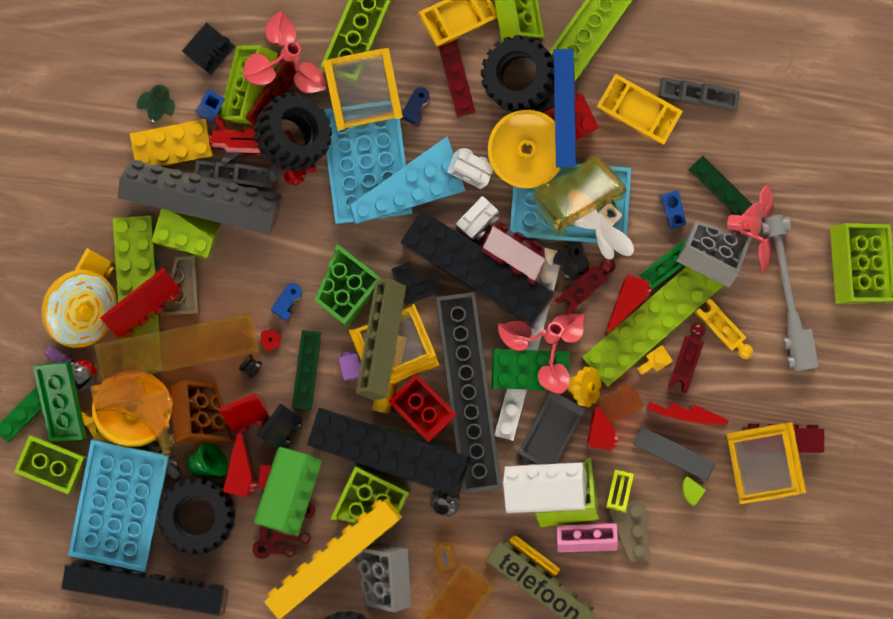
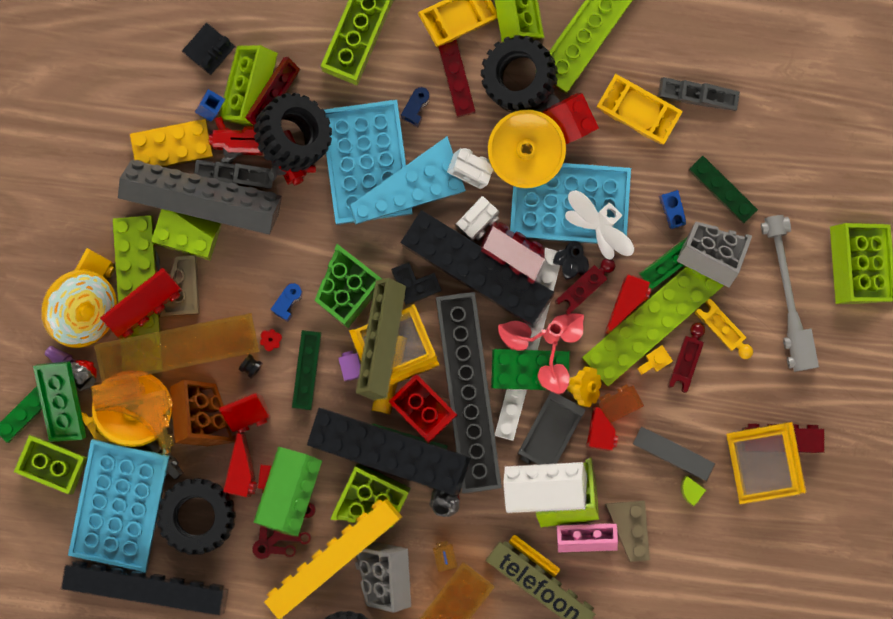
(156, 106): clear green plate -> none
(208, 461): green piece -> none
(260, 72): coral plant -> none
(280, 427): black slope -> none
(362, 88): clear piece -> none
(565, 108): blue tile -> none
(578, 193): clear yellow windscreen -> none
(616, 507): neon yellow tile -> none
(693, 415): red slope -> none
(752, 220): coral plant -> none

